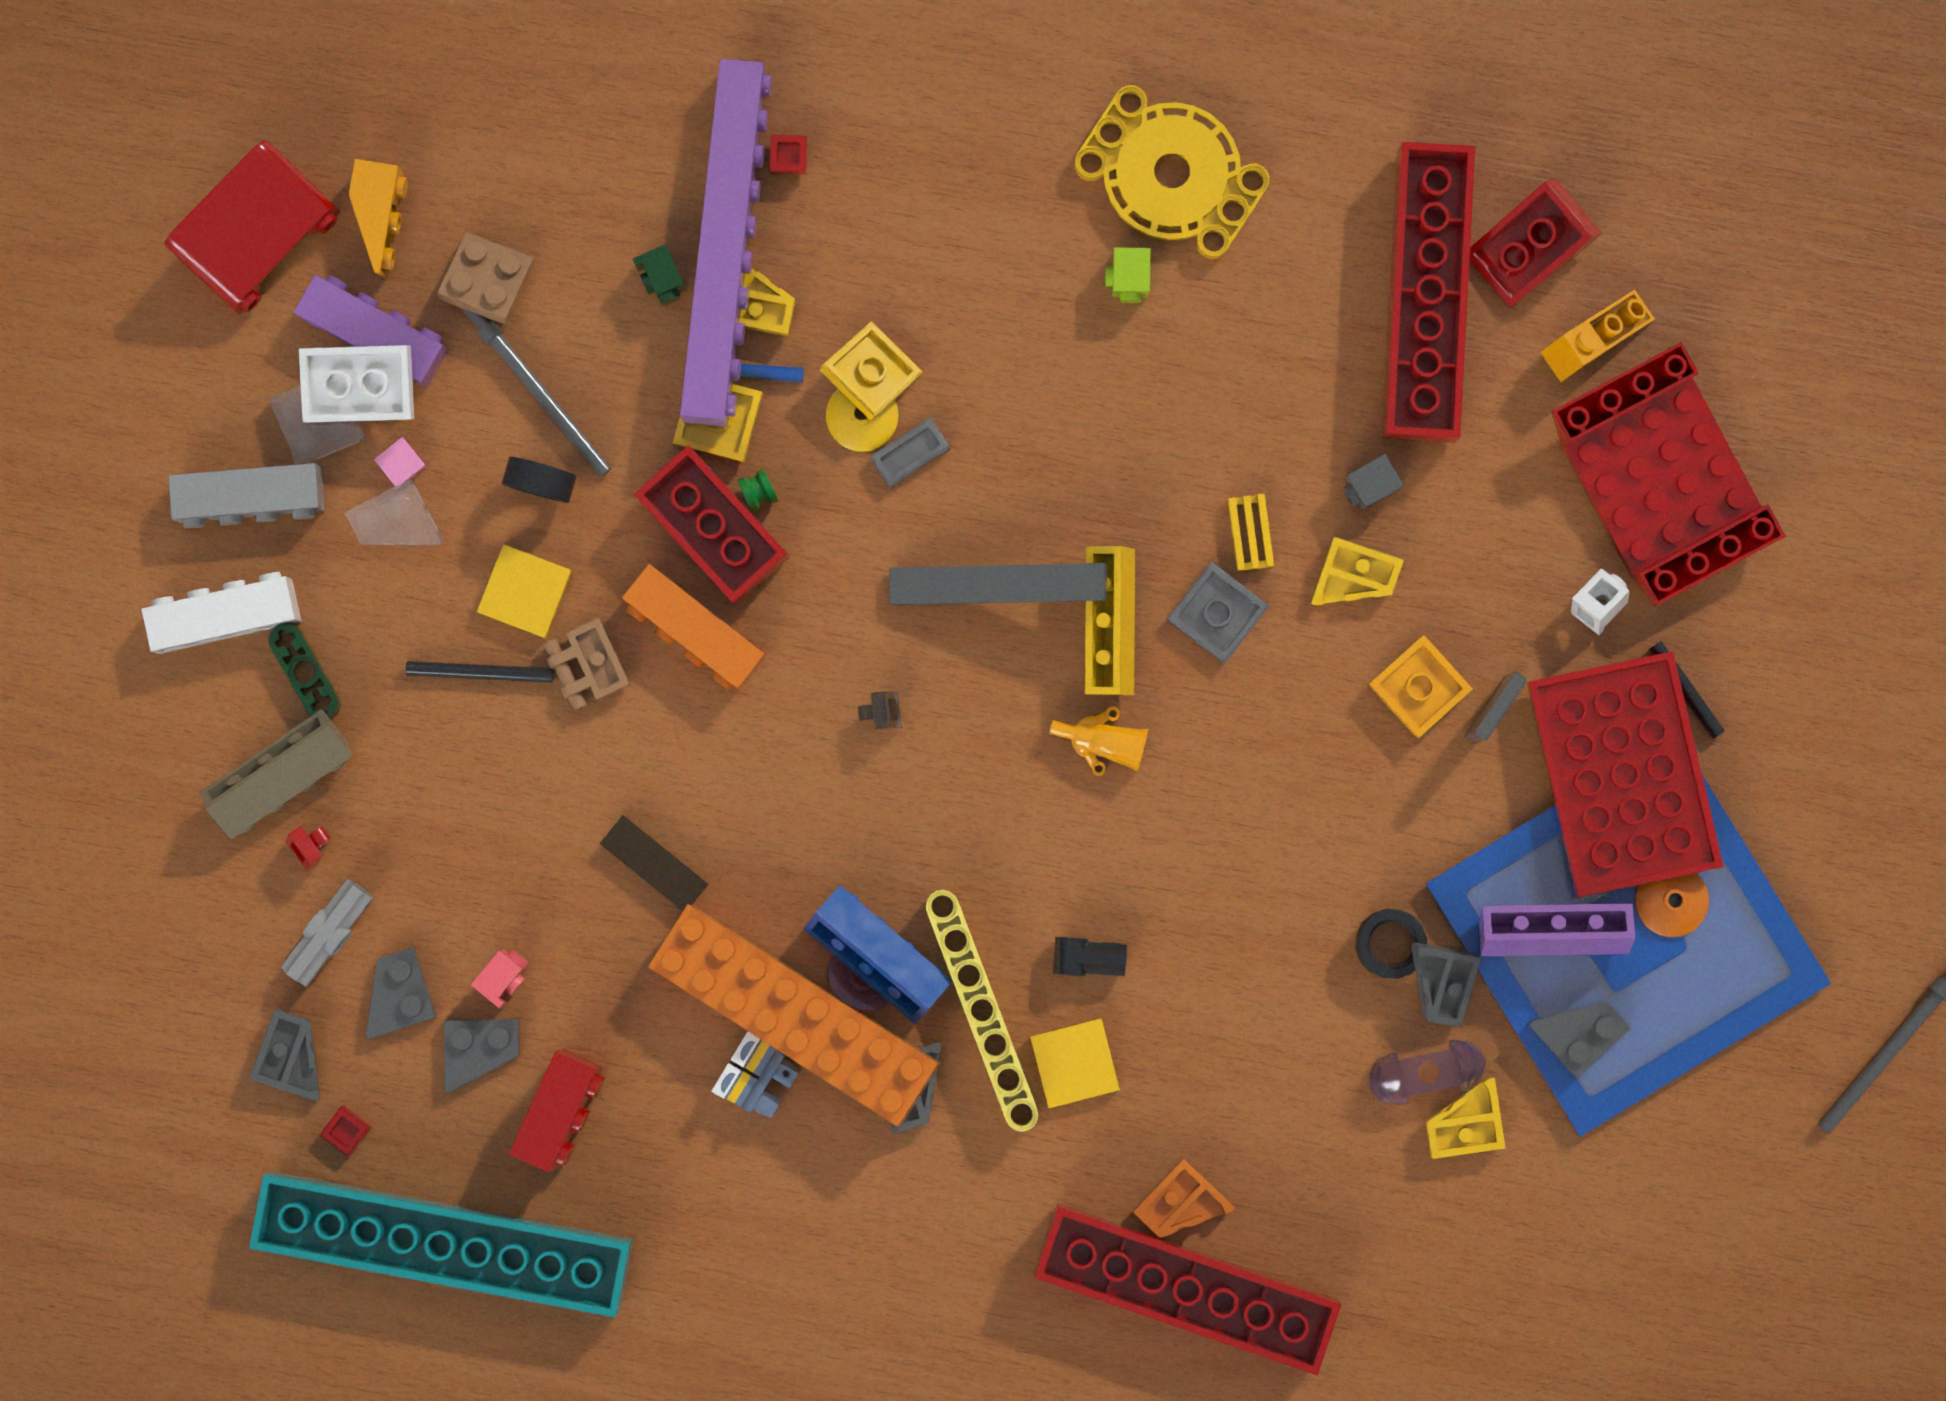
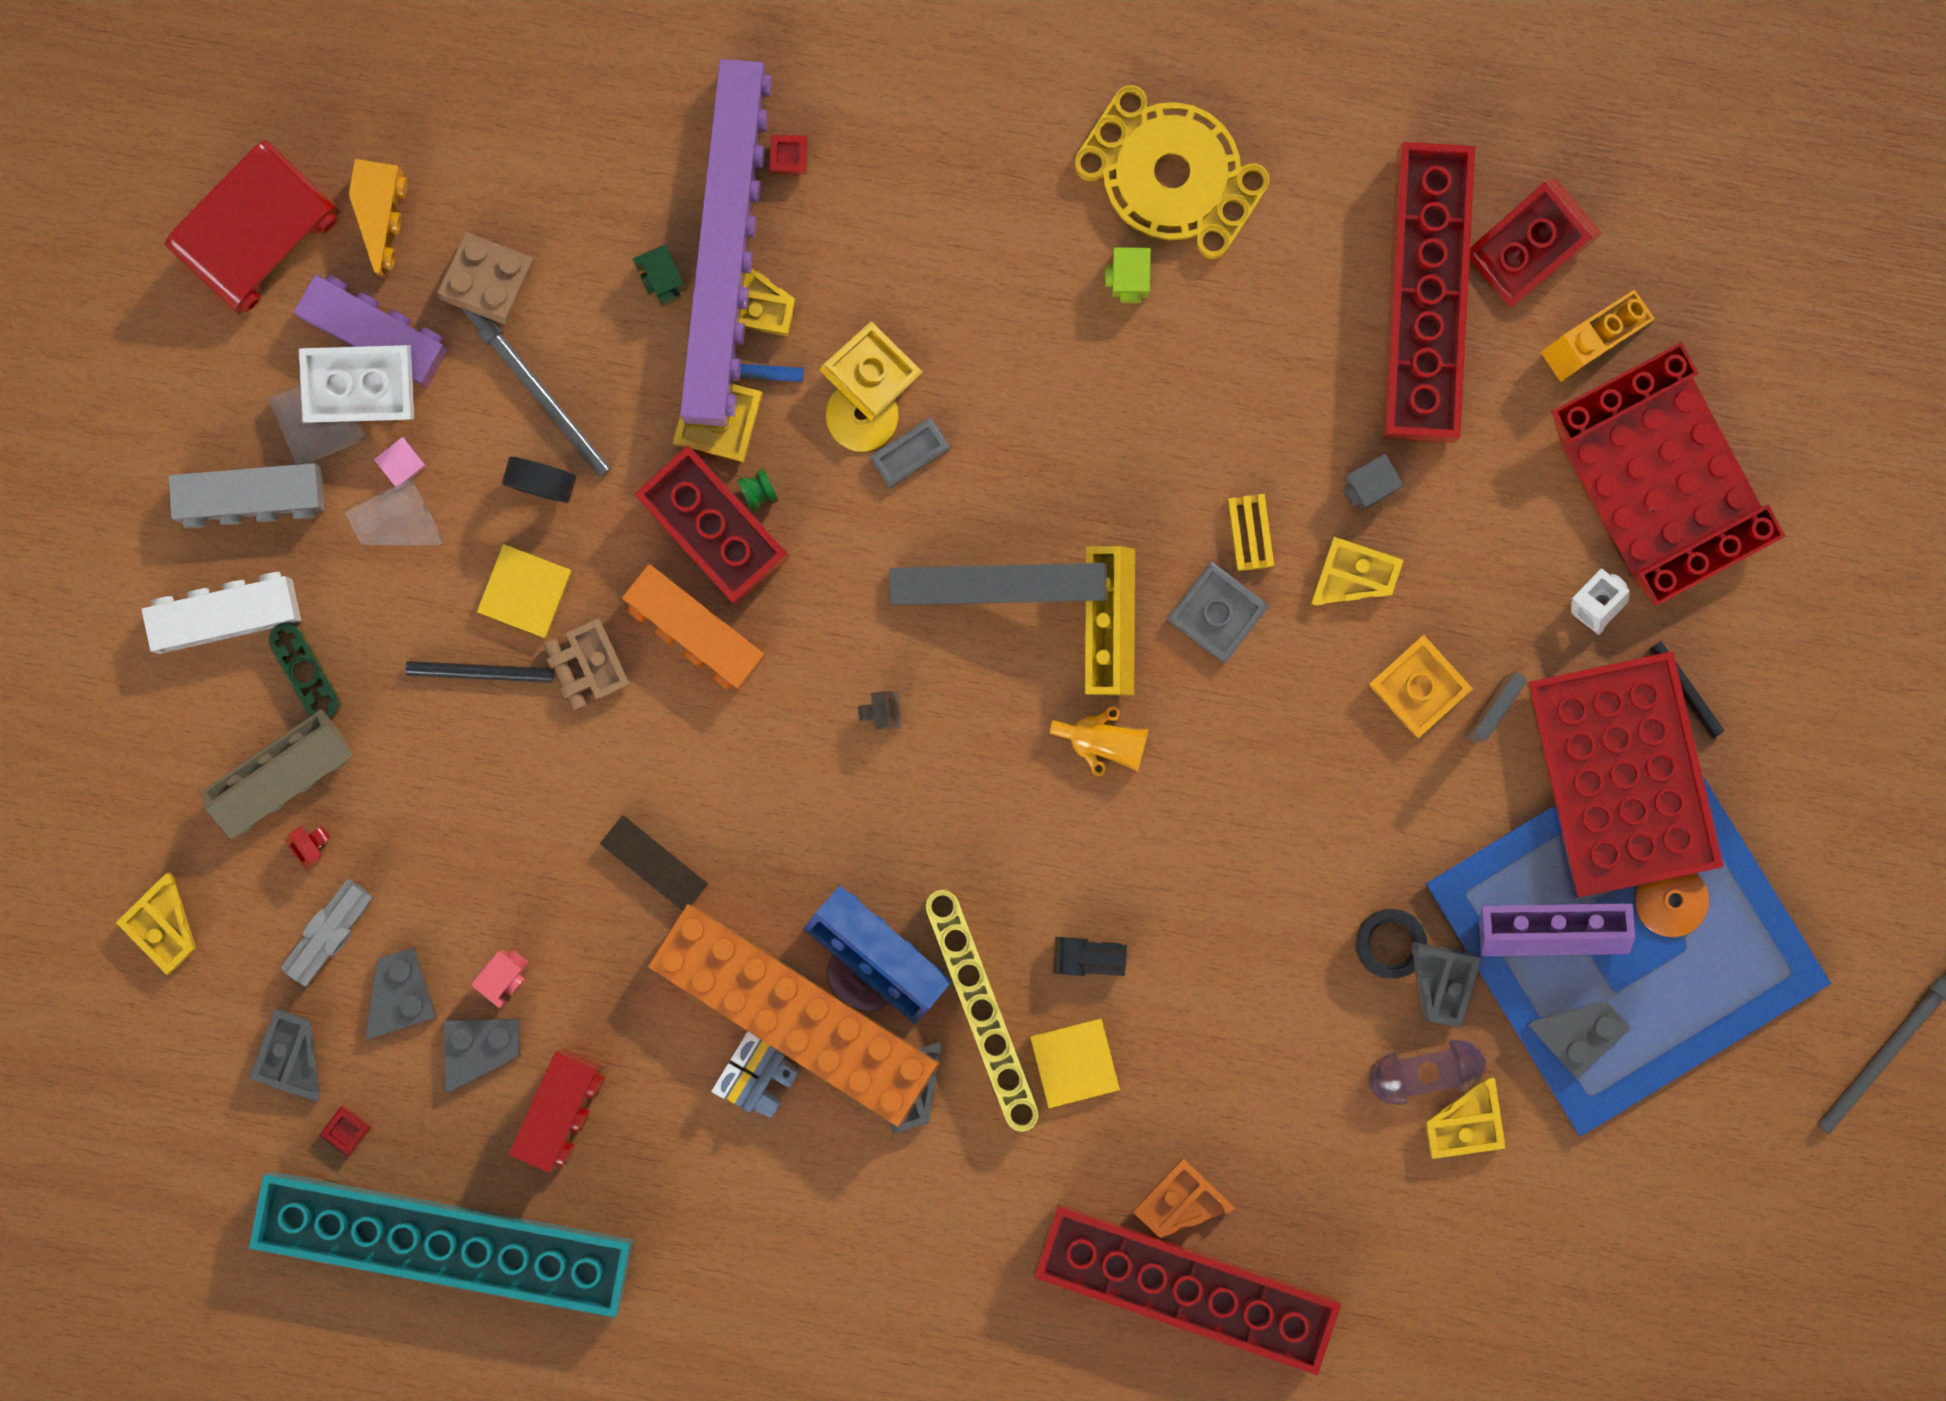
(160, 925): none -> yellow wing

